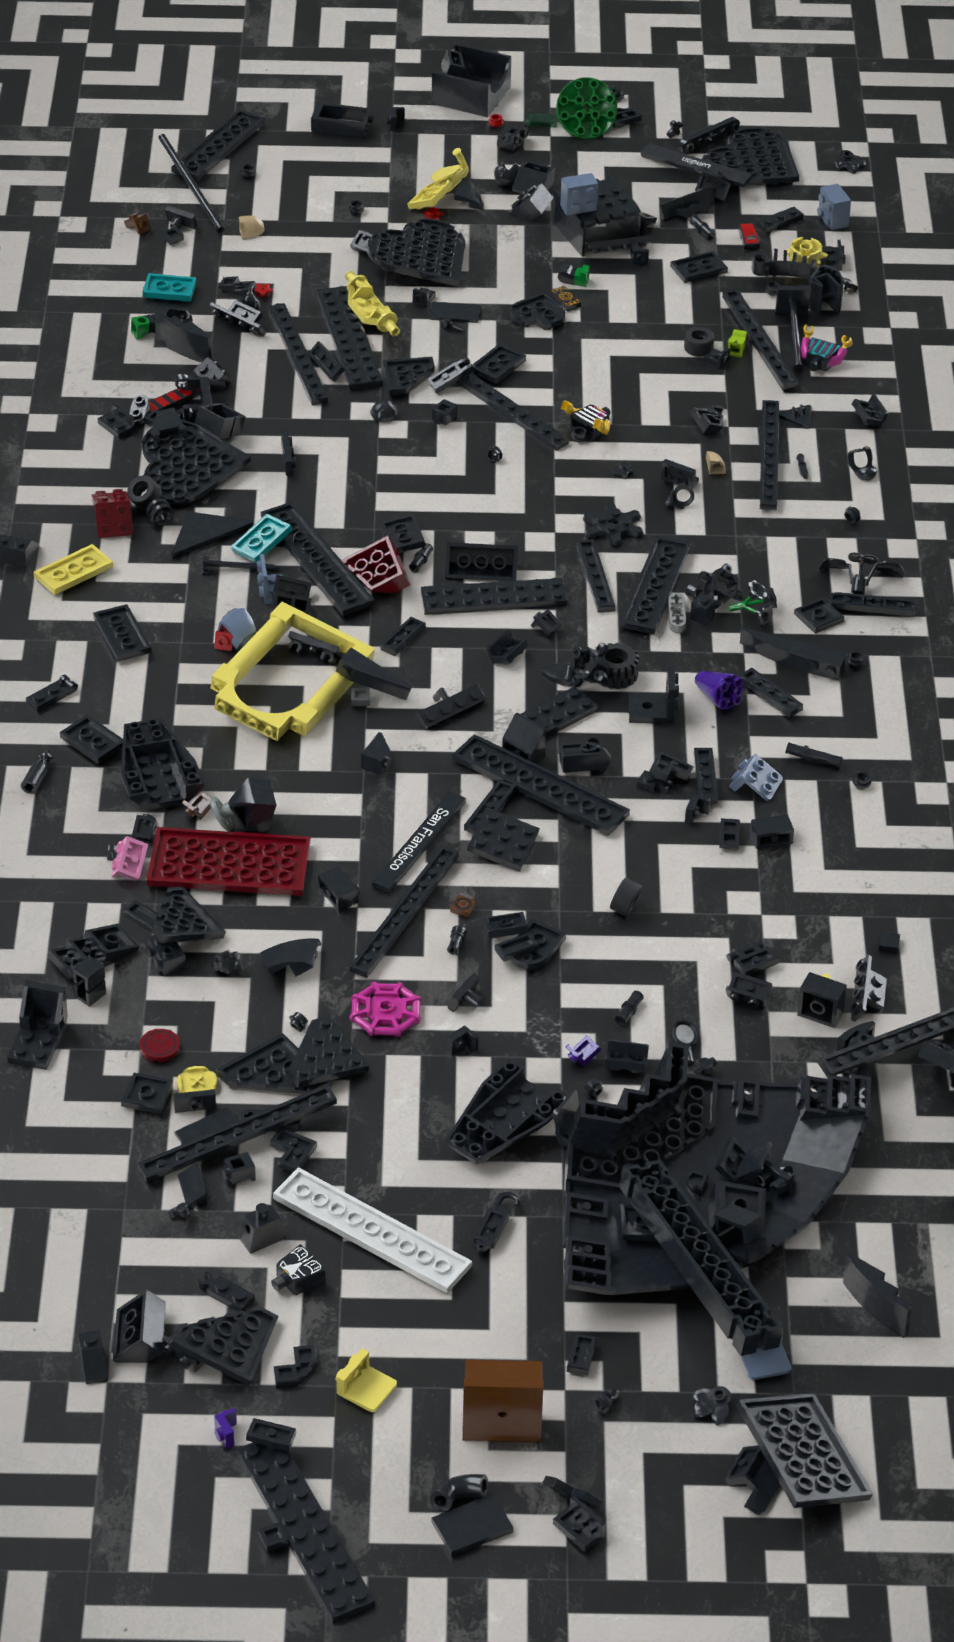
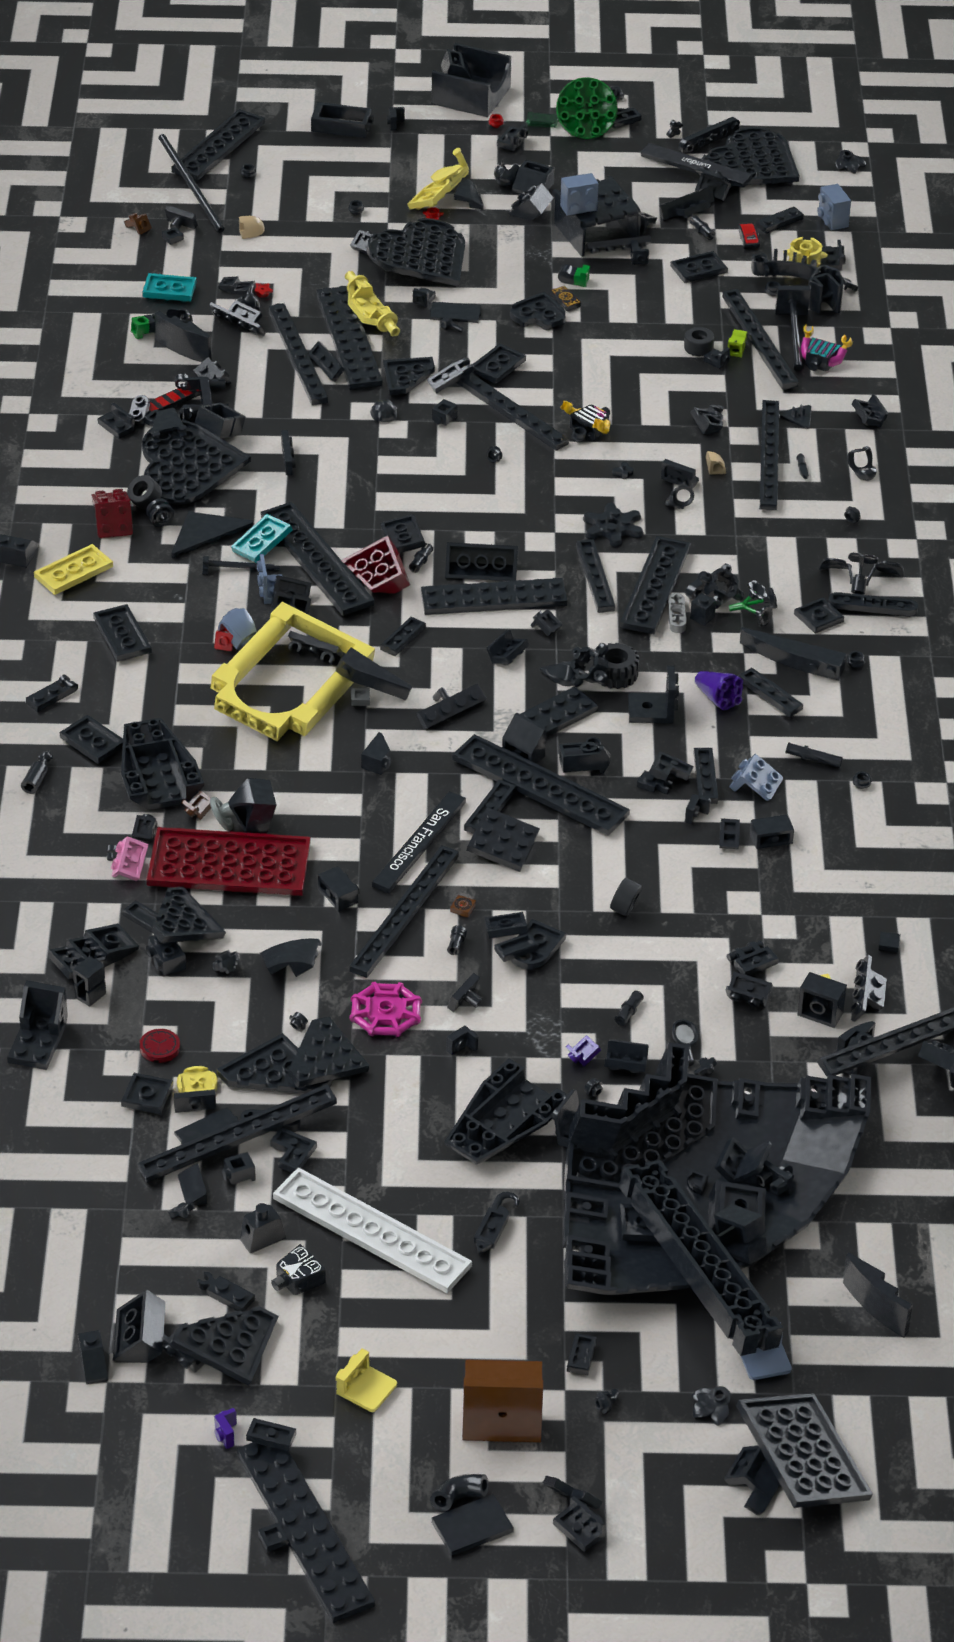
(294, 1374): black tile -> none

